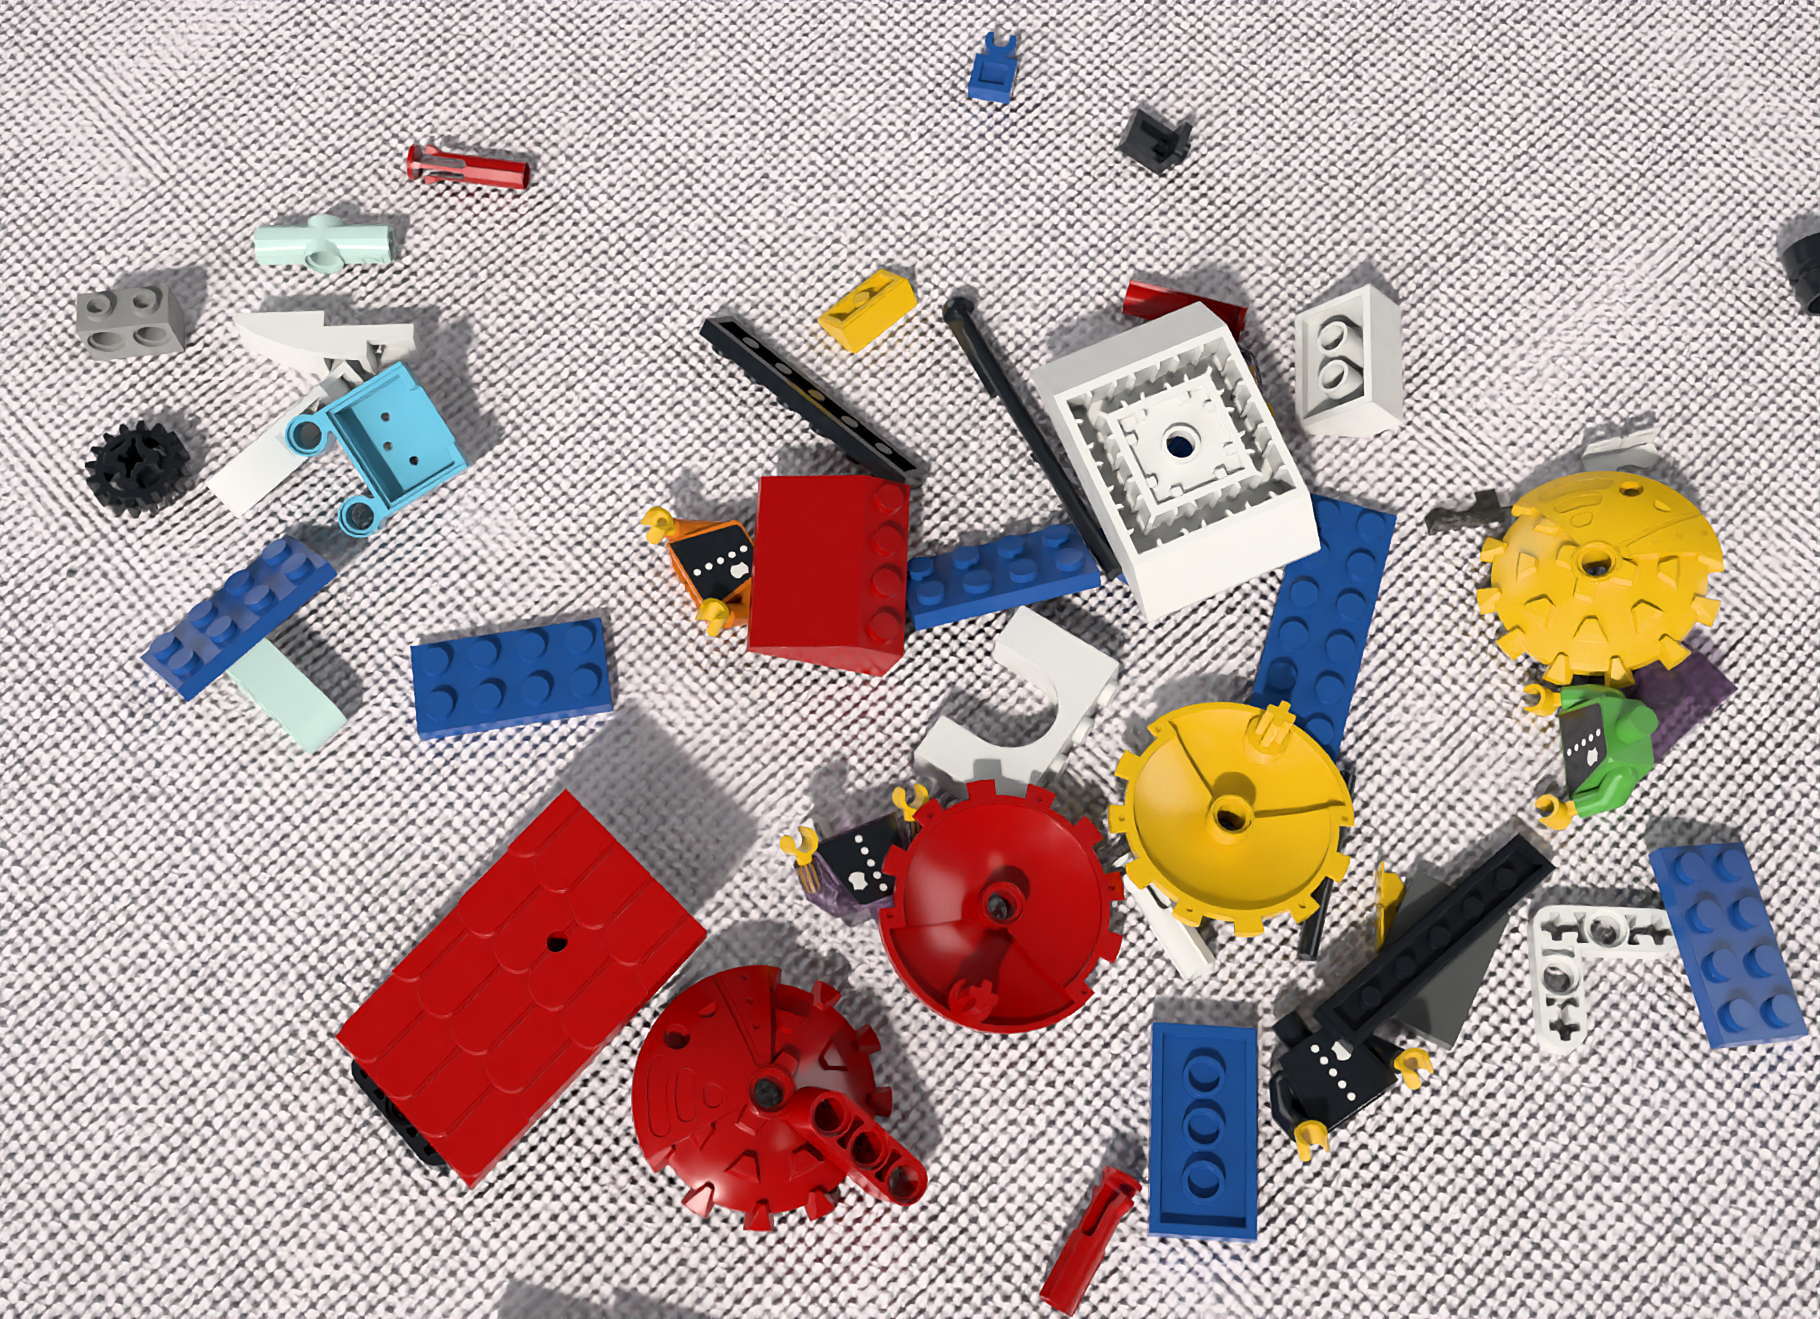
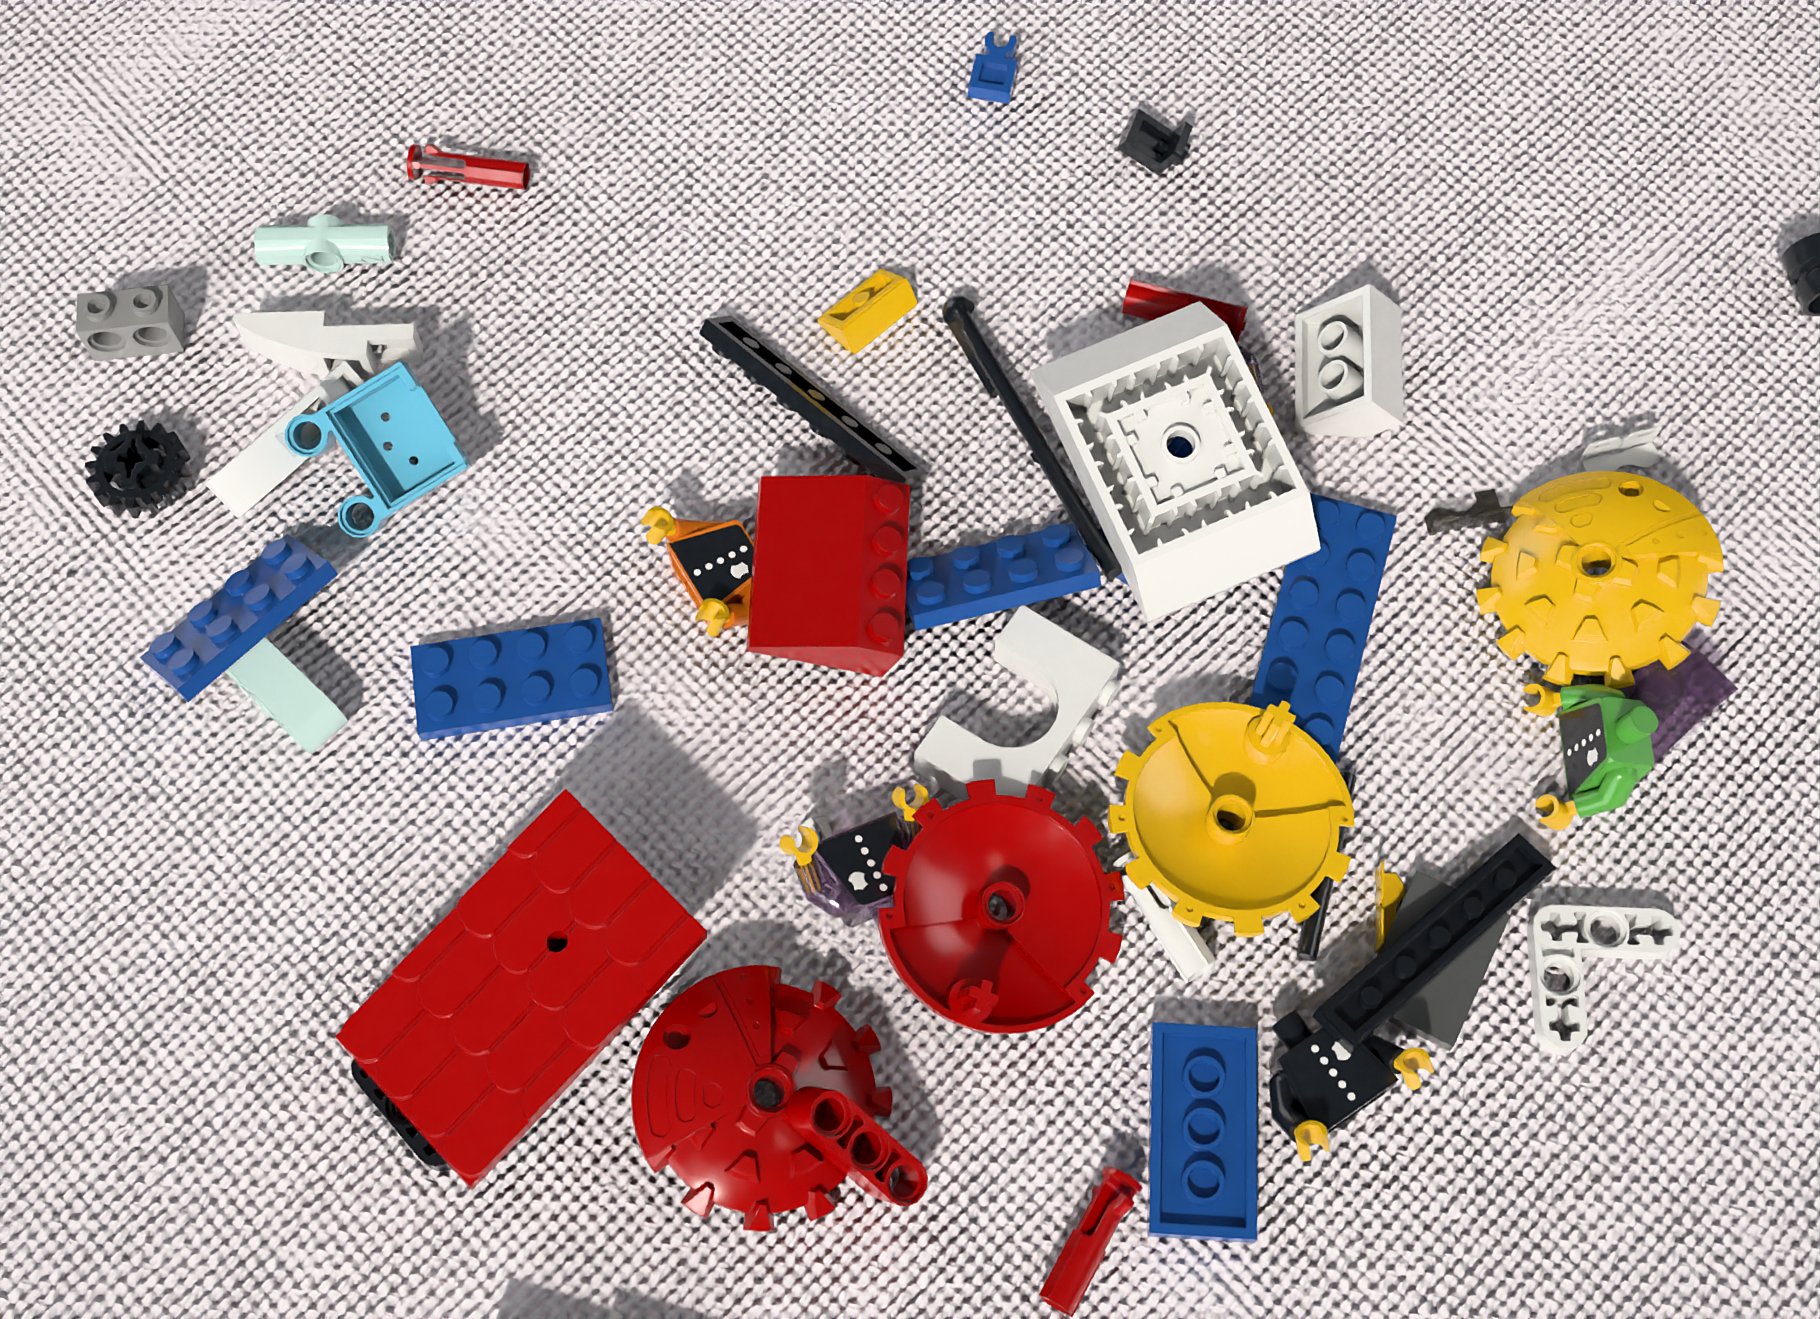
(1727, 945): blue plate -> none

